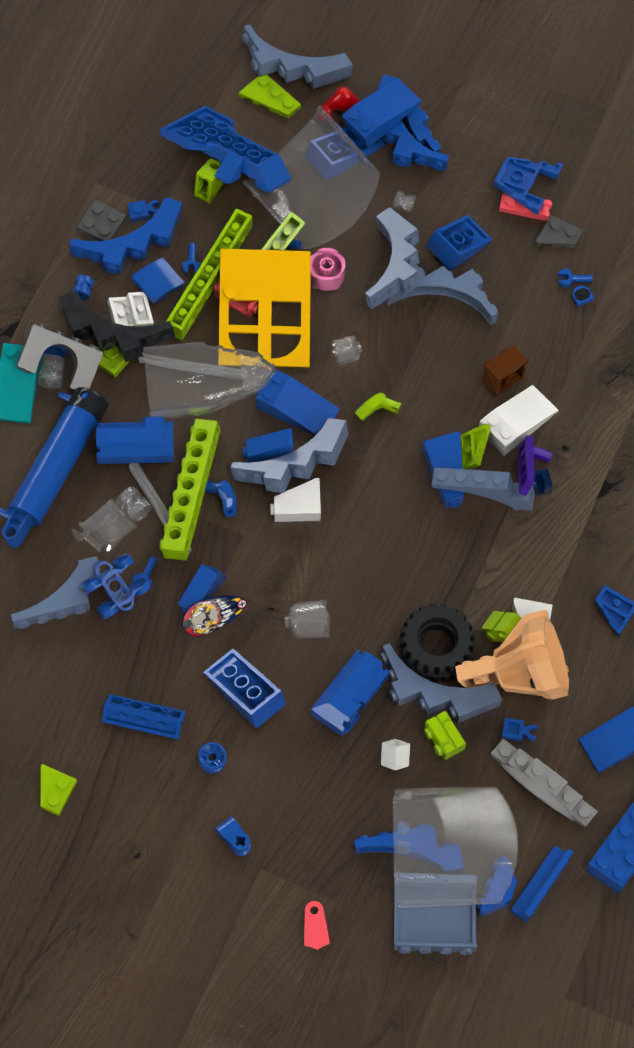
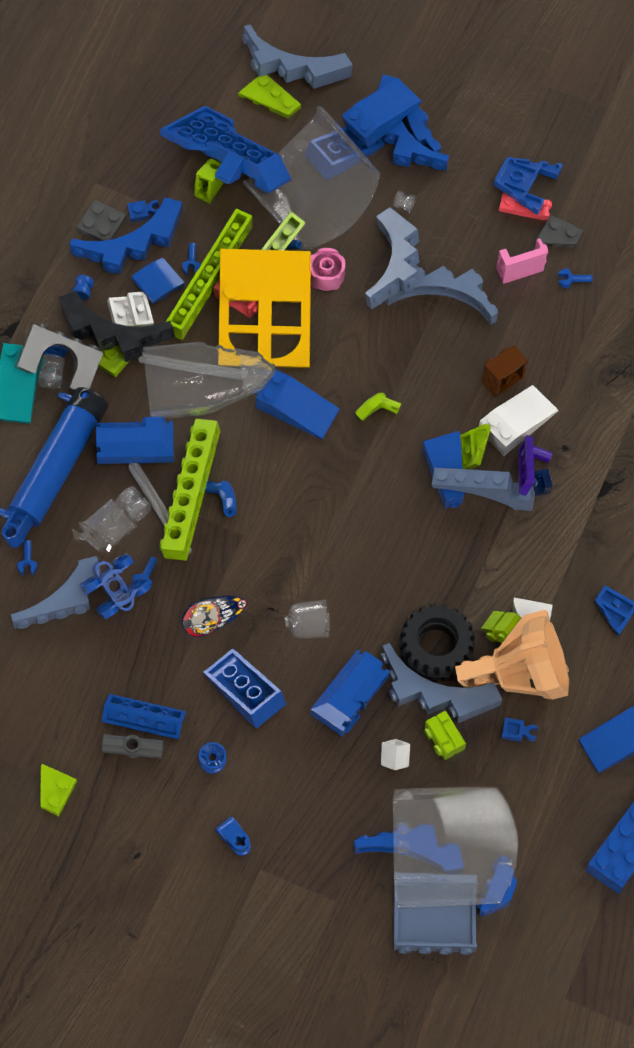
(27, 560): none -> blue bar
(119, 745): none -> dark grey piece
(202, 586): blue slope -> none
(268, 446): blue slope -> none
(298, 503): white slope -> none
(300, 463): sand blue arch -> none
(315, 927): coral piece -> none
(341, 100): red head -> none
(346, 350): clear brick -> none
(458, 242): blue slope -> none
(523, 264): none -> bright pink panel
(541, 883): blue fence -> none
(544, 783): light grey piece -> none
(582, 295): tile -> none

